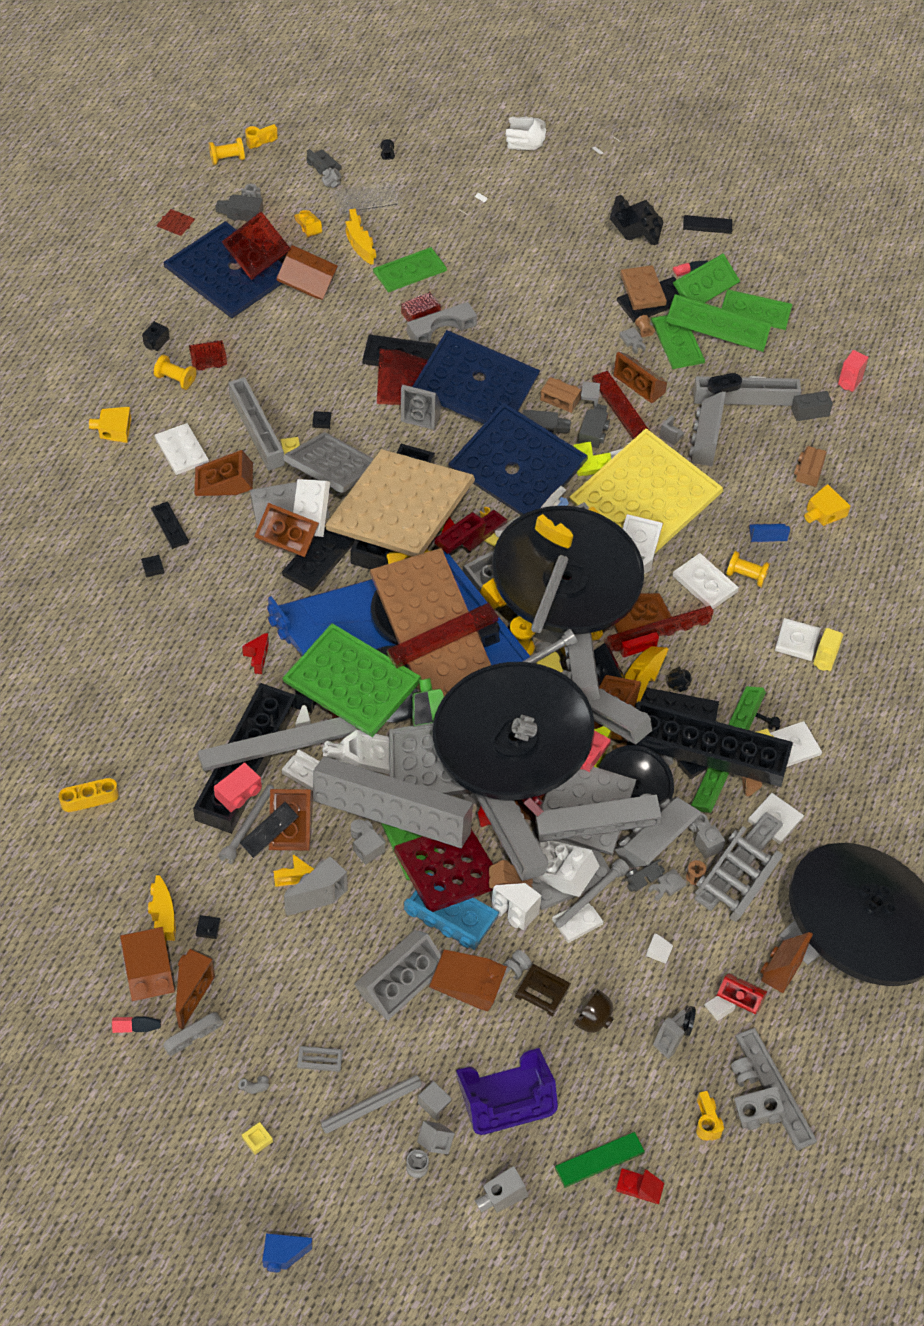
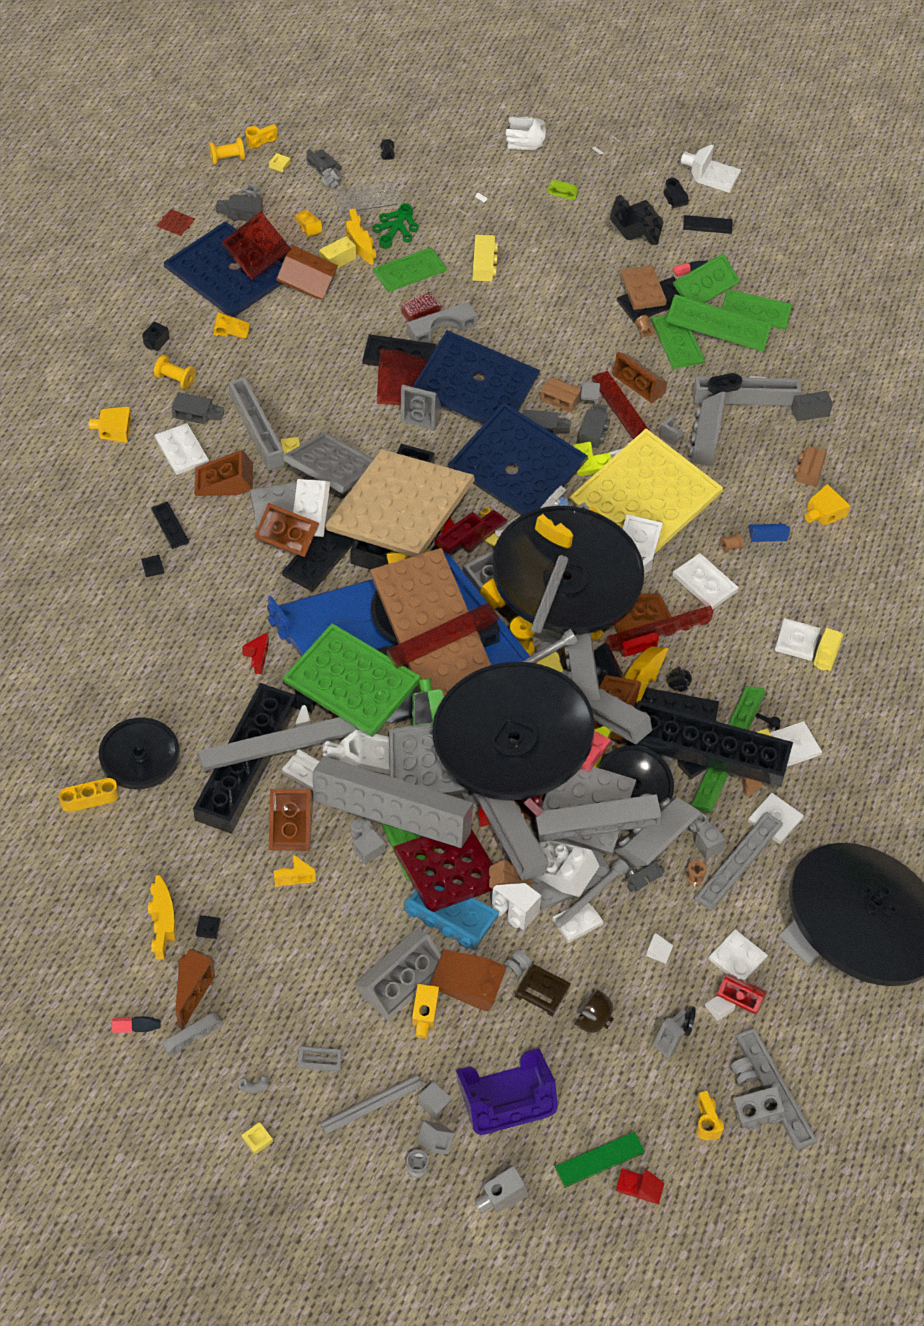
(139, 753): none -> black dish
(147, 964): dark orange slope -> none
(195, 409): none -> dark grey hinge
(208, 355): clear red brick -> none
(229, 325): none -> yellow plate
(230, 851): light grey piece -> none
(238, 787): coral brick -> none
(269, 829): black tile -> none
(279, 162): none -> light yellow plate
(284, 1251): blue slope -> none
(317, 888): light grey slope -> none
(321, 420): black plate -> none
(339, 252): none -> light yellow brick
(404, 212): none -> green plant
(427, 996): none -> yellow torso
(484, 258): none -> light yellow brick
(524, 727): light grey gear -> none
(562, 189): none -> lime beam
(632, 338): light grey plate -> none
(669, 883): light grey plate -> none
(675, 193): none -> black piece
(709, 171): none -> white plate
(731, 542): none -> medium nougat bush
(738, 956): none -> white plate
(747, 891): light grey fence -> none
(748, 569): yellow piece -> none
(785, 962): dark orange slope -> none
(853, 370): coral brick -> none

